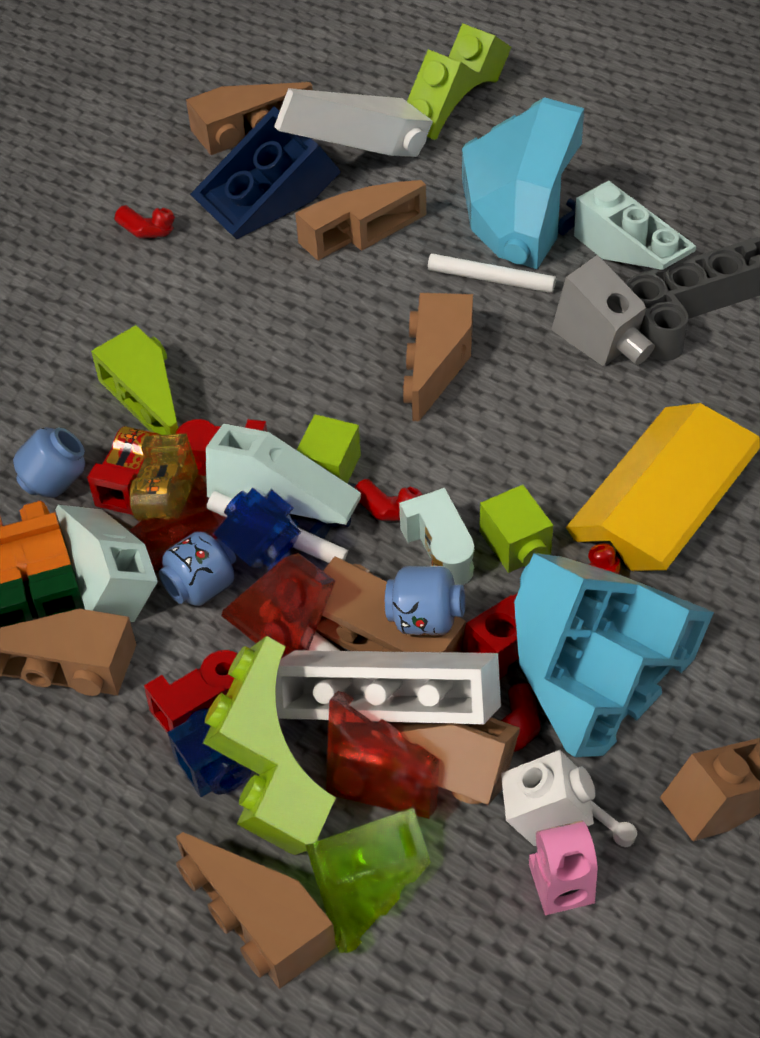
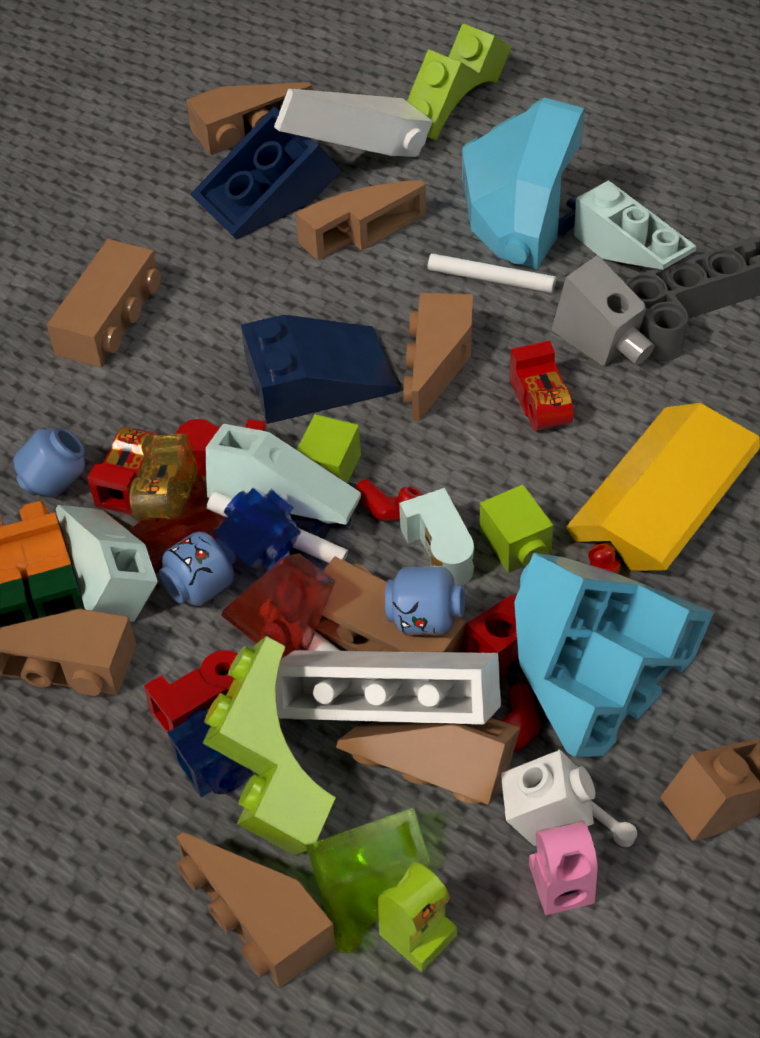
(104, 303): none -> medium nougat brick
(137, 376): lime slope -> none
(142, 227): red arm -> none
(313, 365): none -> dark blue slope
(376, 763): clear red wing -> none
(415, 917): none -> lime leg
(540, 386): none -> red leg

